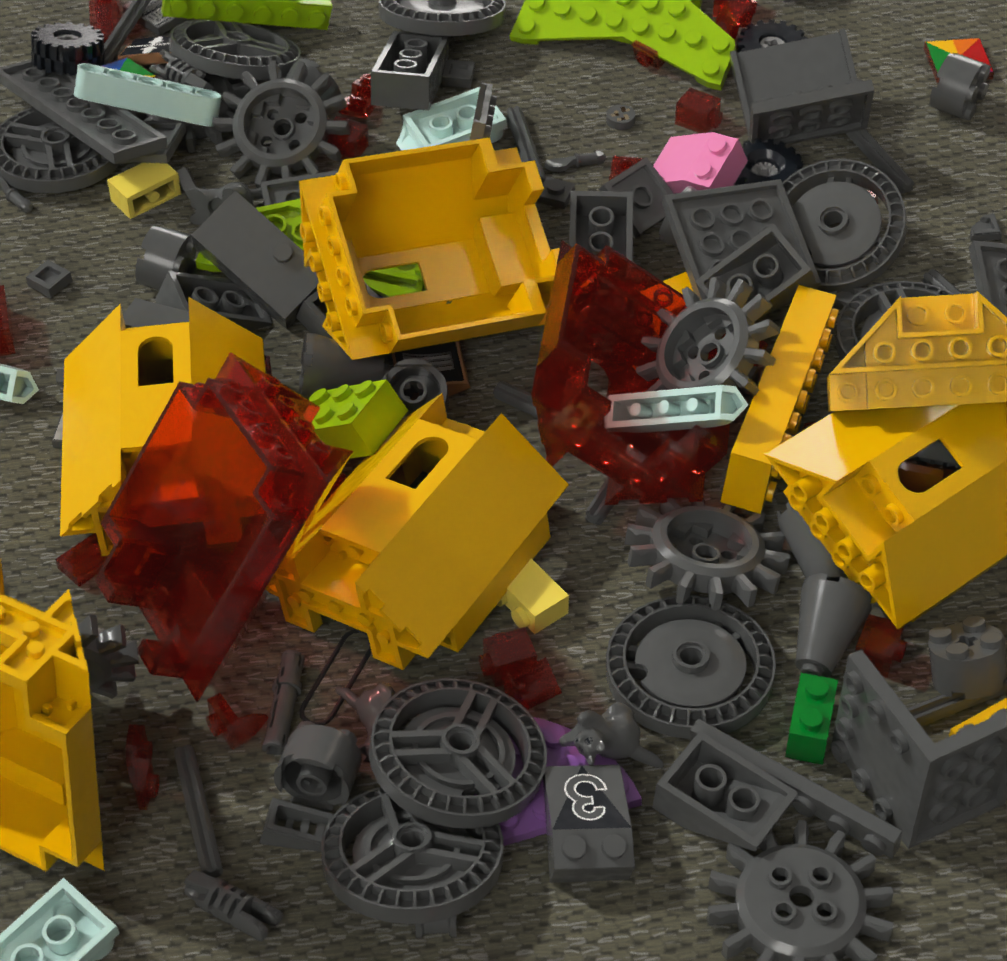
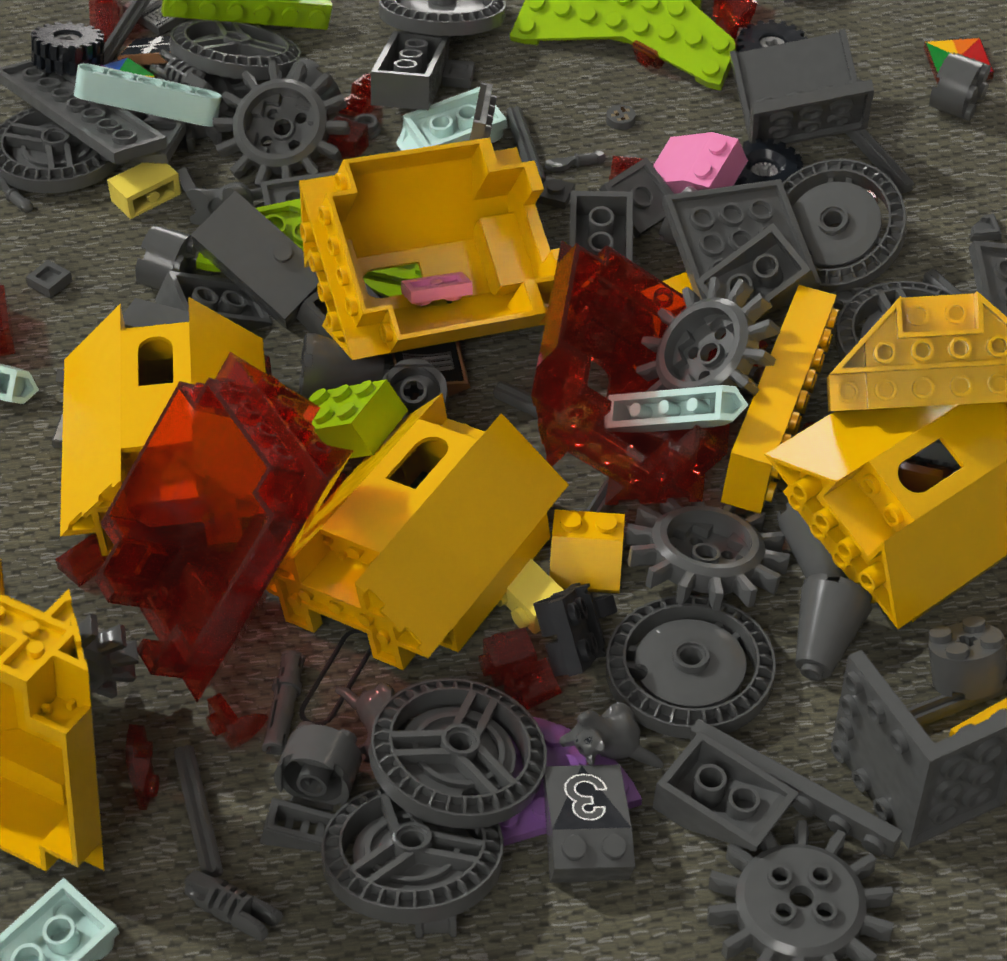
(374, 126): none -> dark grey plate
(445, 286): none -> bright pink plate
(575, 620): none -> black plate
(587, 549): none -> yellow slope
(698, 111): clear red brick -> none
(811, 718): green brick -> none
(882, 643): clear red brick -> none

